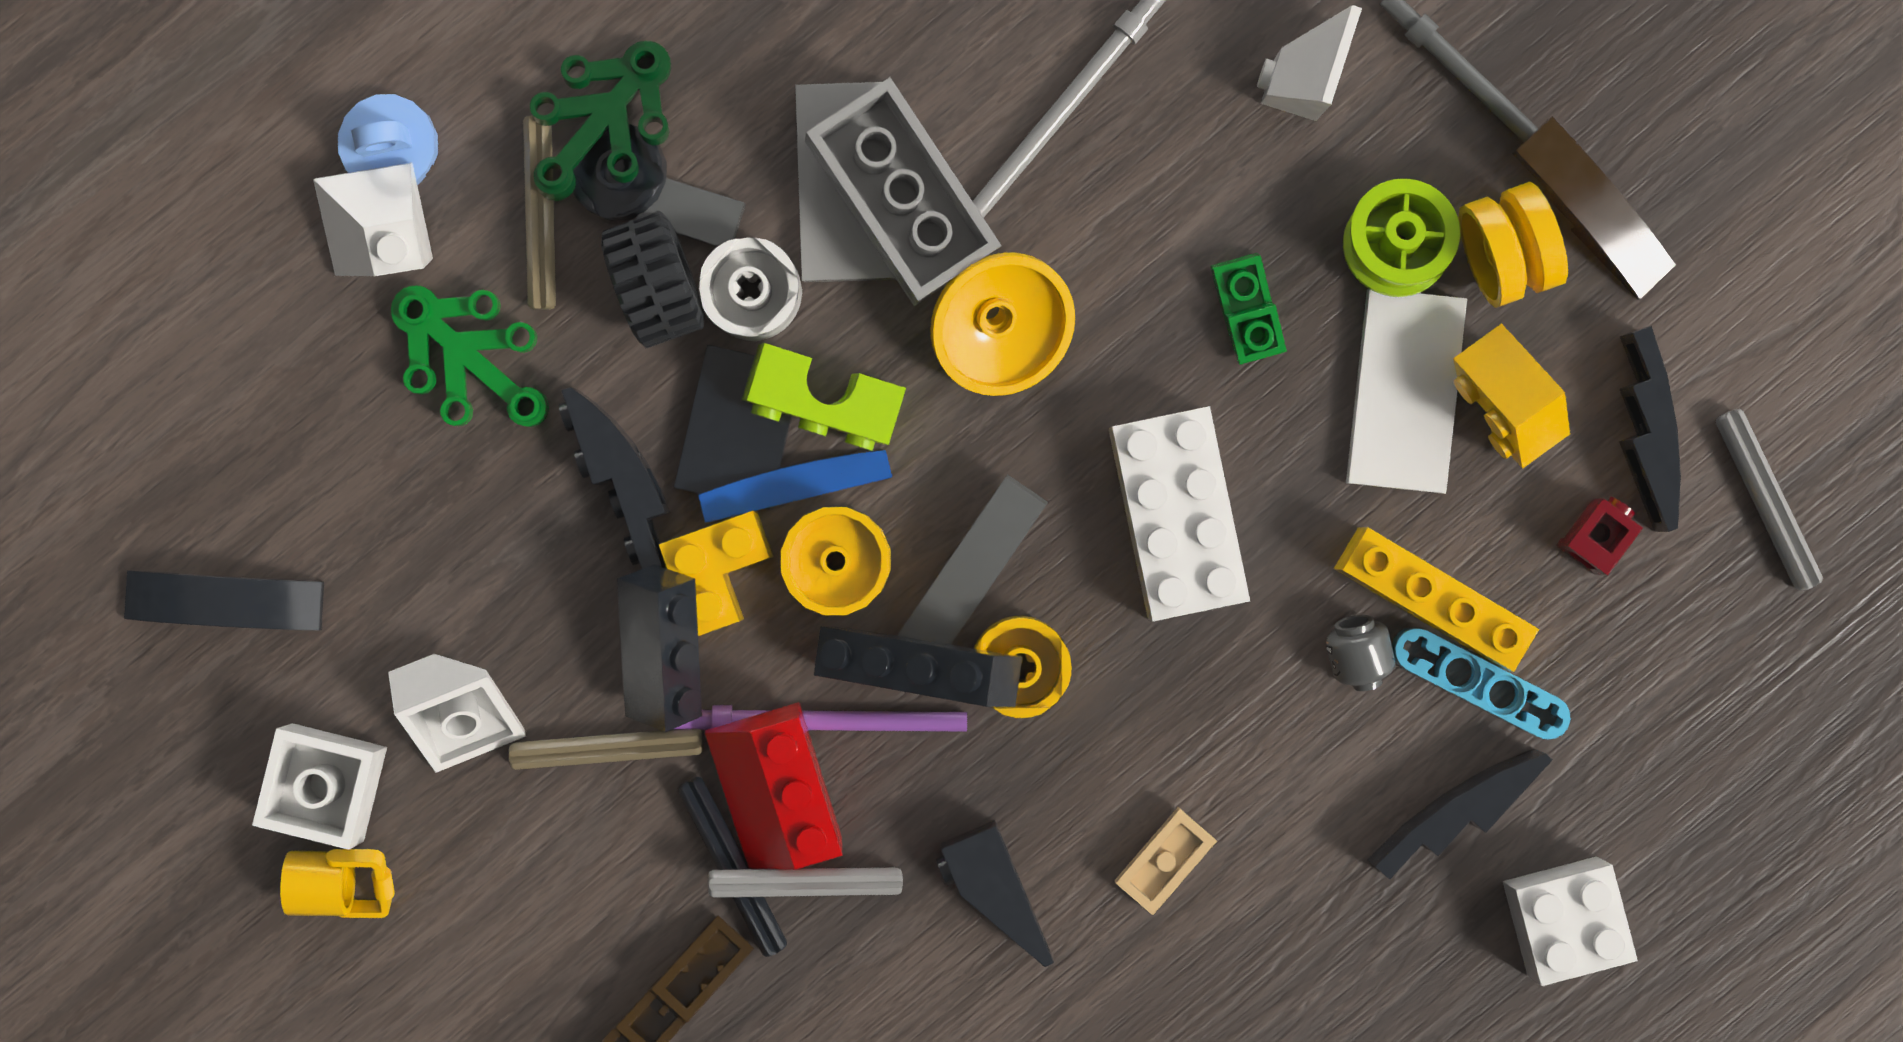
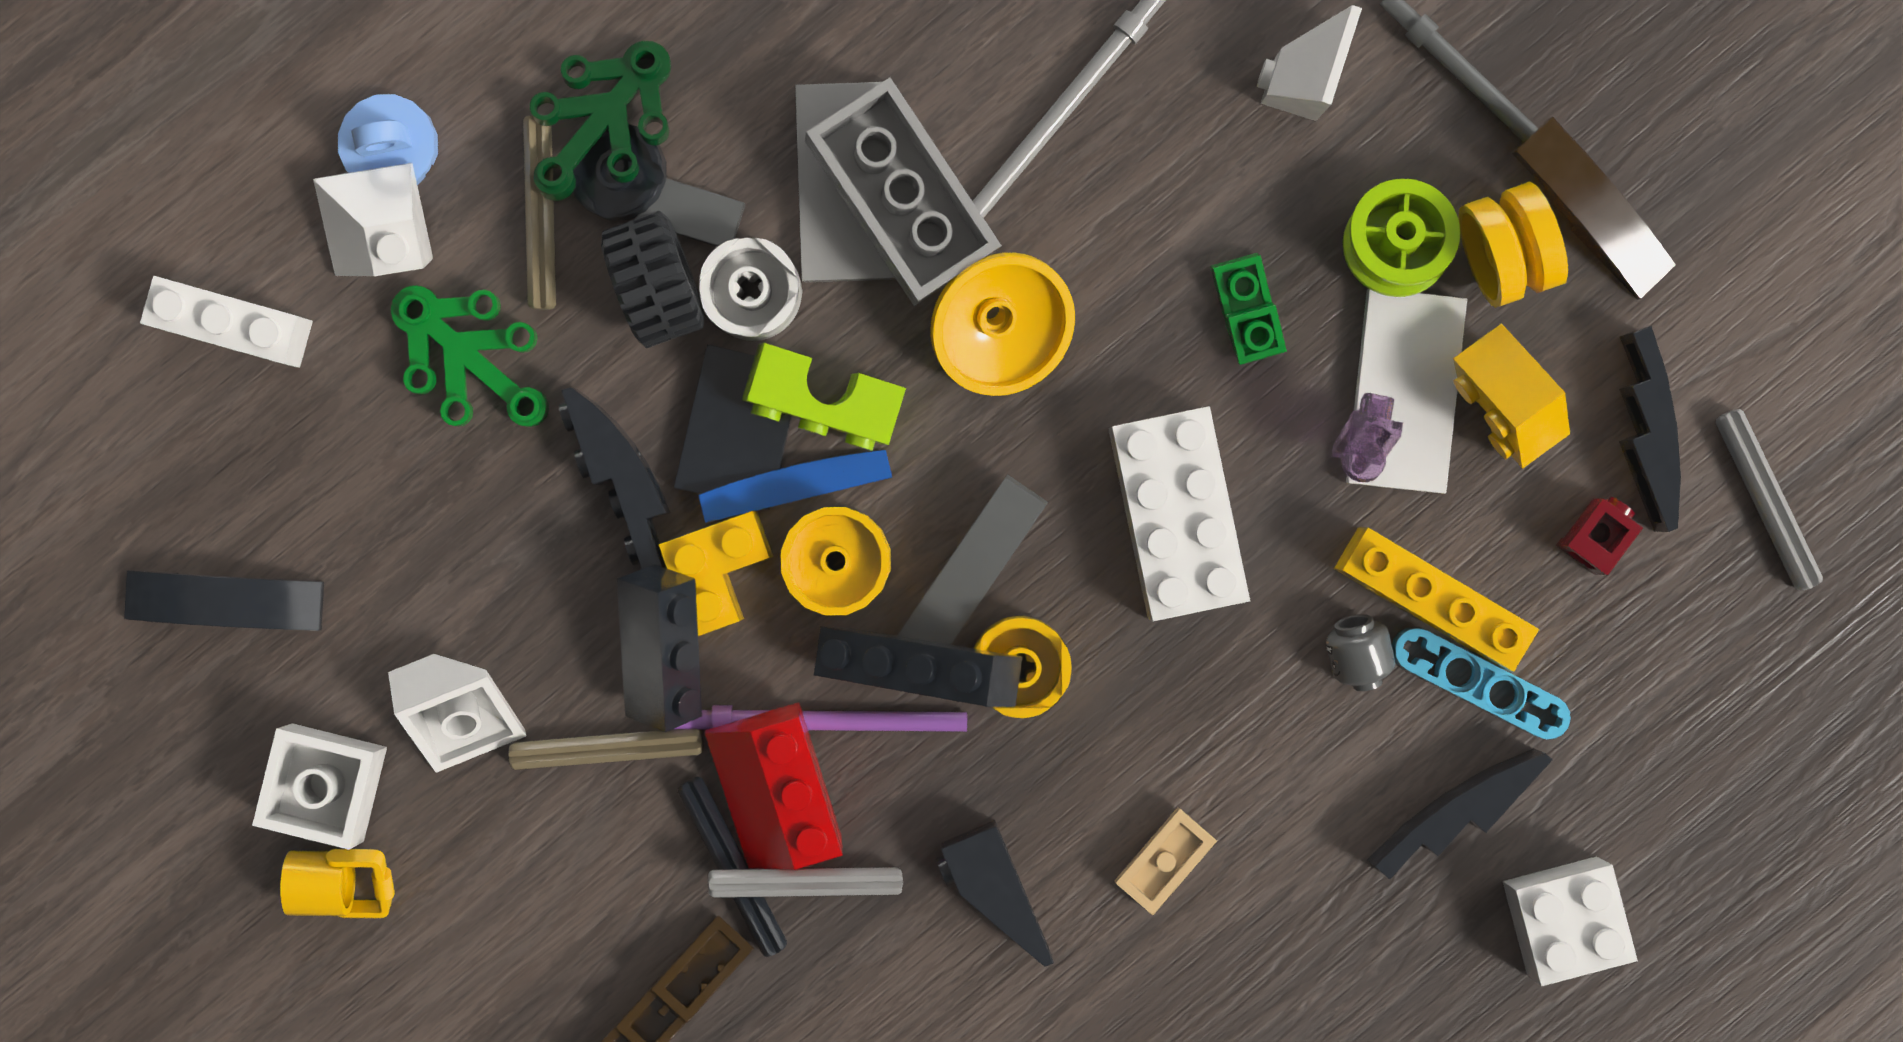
(226, 321): none -> white arch
(1368, 438): none -> clear purple hips

